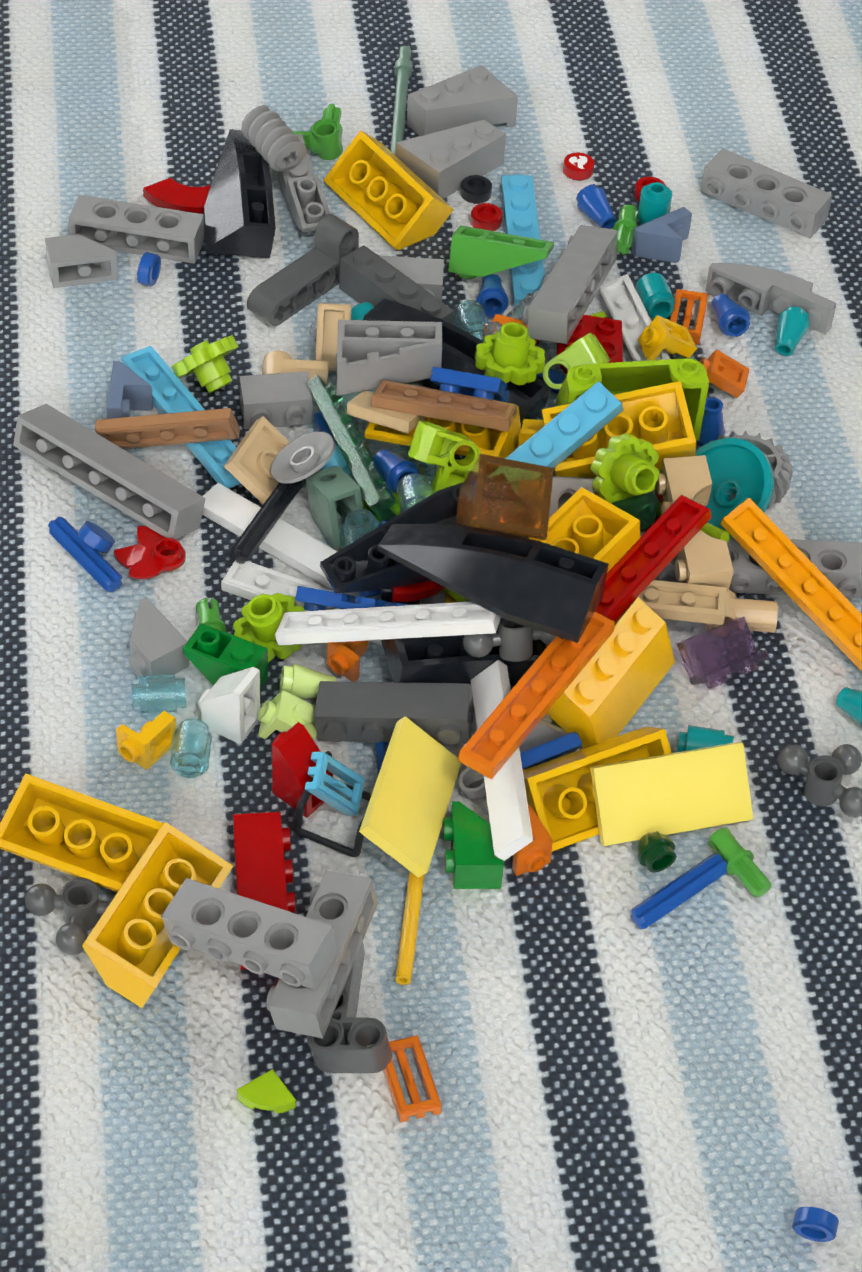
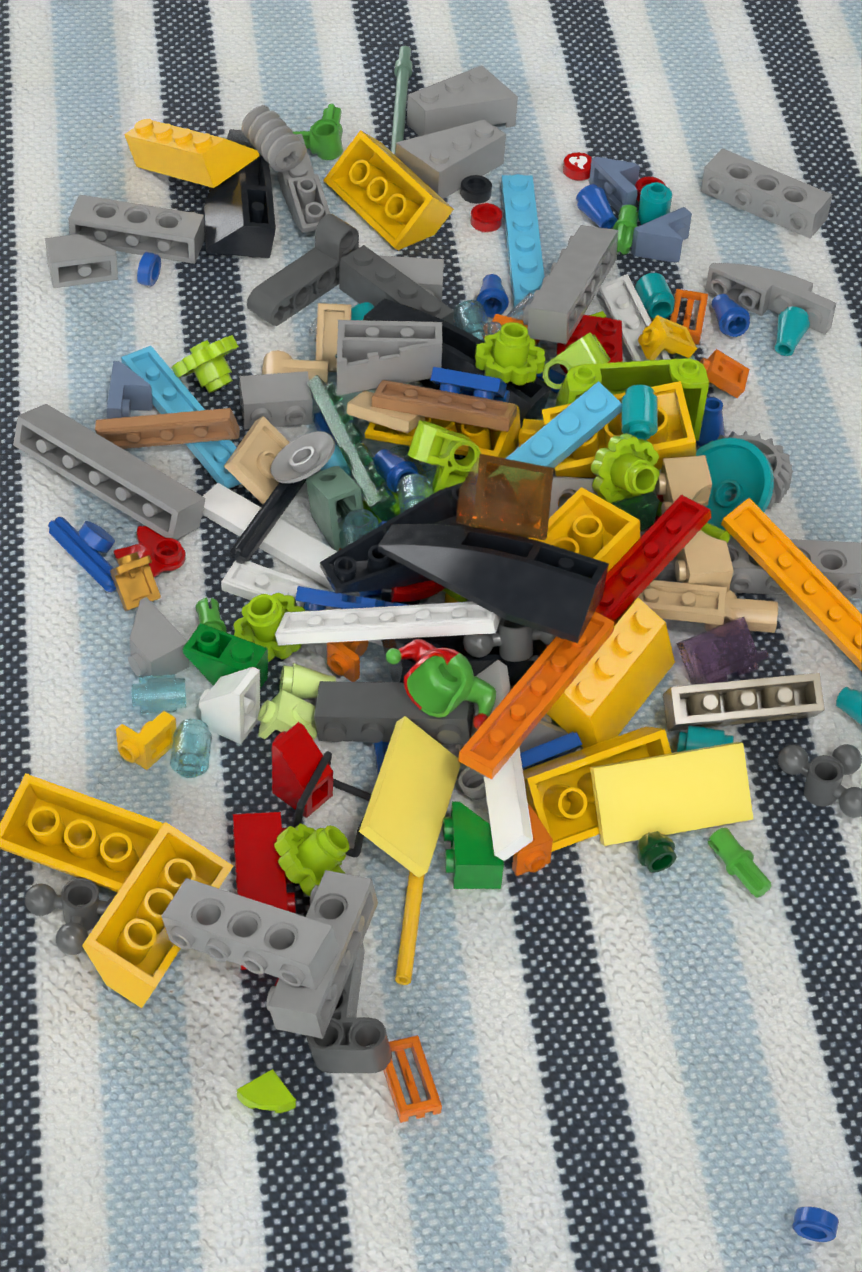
(134, 580): none -> pearl gold bracket
(177, 196): red tile -> none
(186, 153): none -> yellow slope
(309, 853): none -> lime plant
(324, 785): medium azure tile -> none
(442, 680): none -> bright green piece
(486, 252): bright green slope -> none
(616, 179): none -> sand blue slope
(640, 412): none -> teal brick
(678, 891): blue axle -> none
(743, 701): none -> dark tan brick

